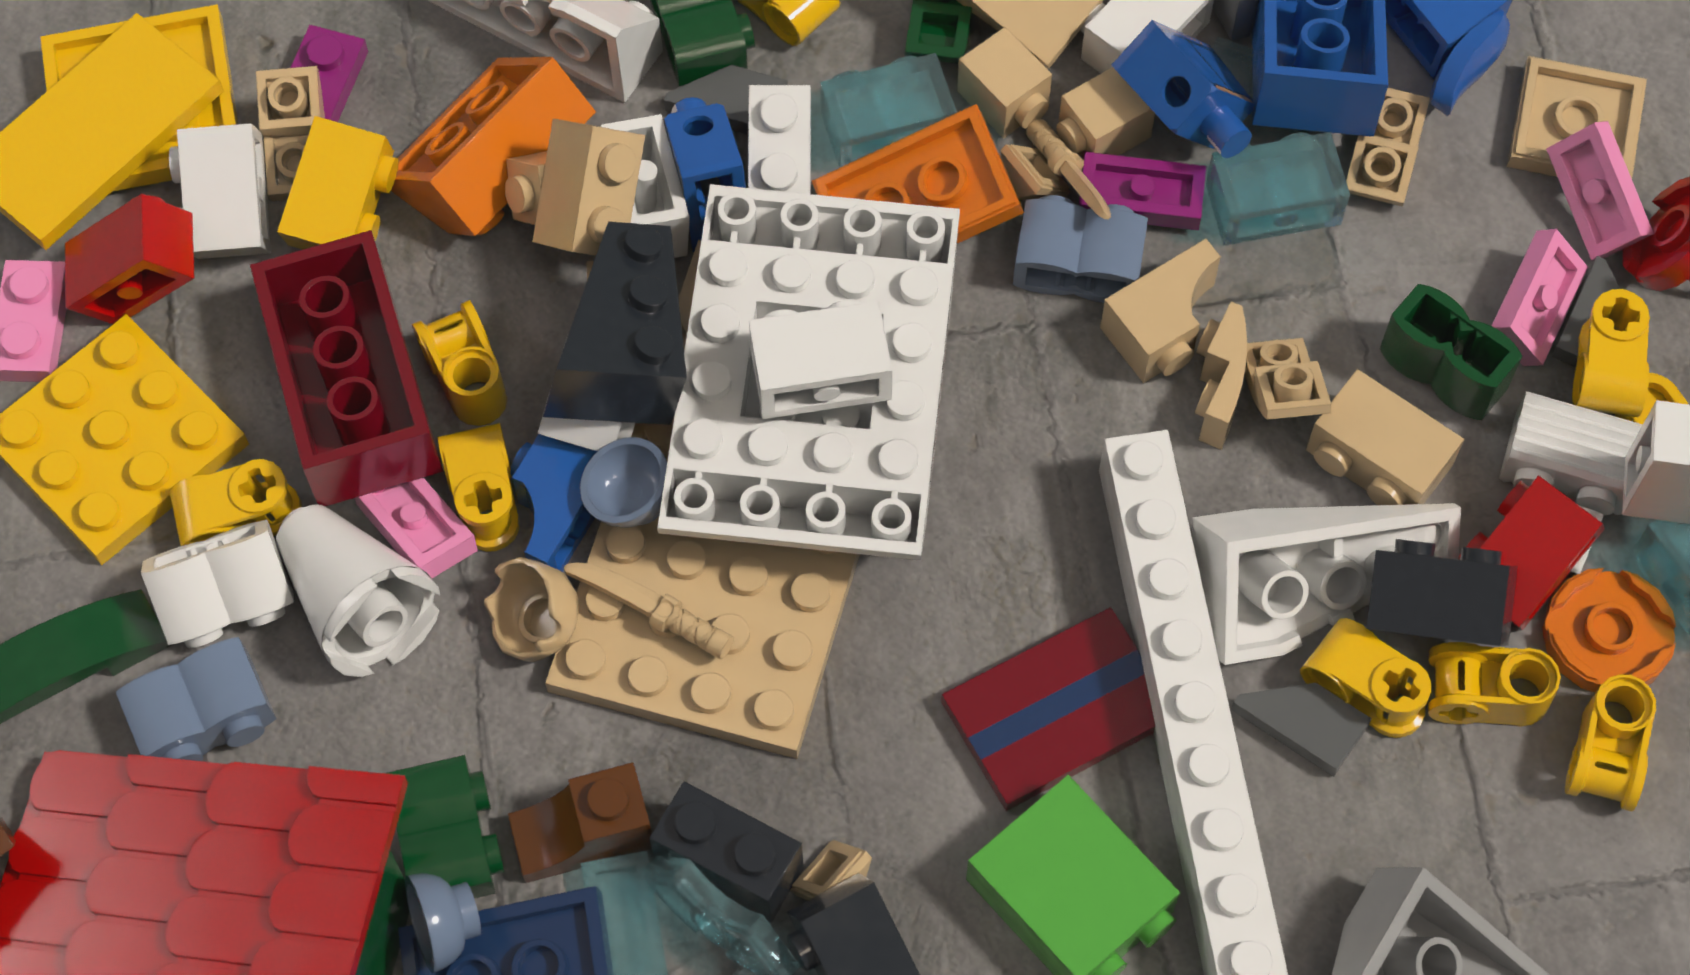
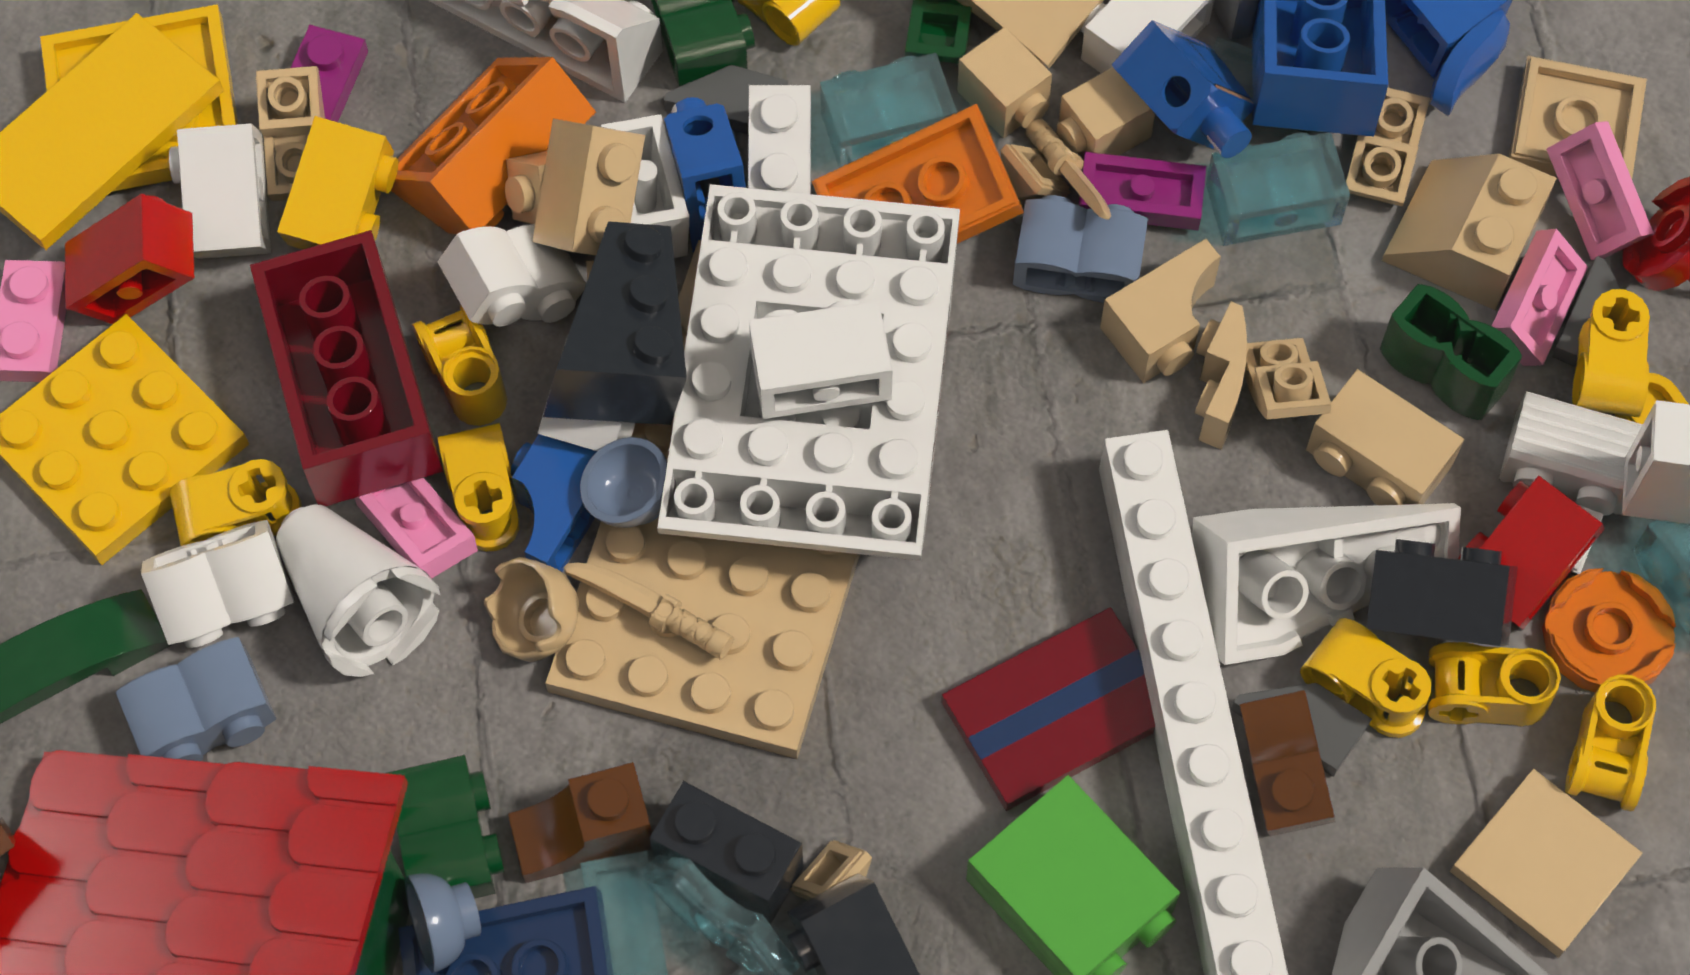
(510, 277): none -> white brick
(1287, 763): none -> reddish brown arch
(1470, 224): none -> tan slope
(1546, 862): none -> tan tile

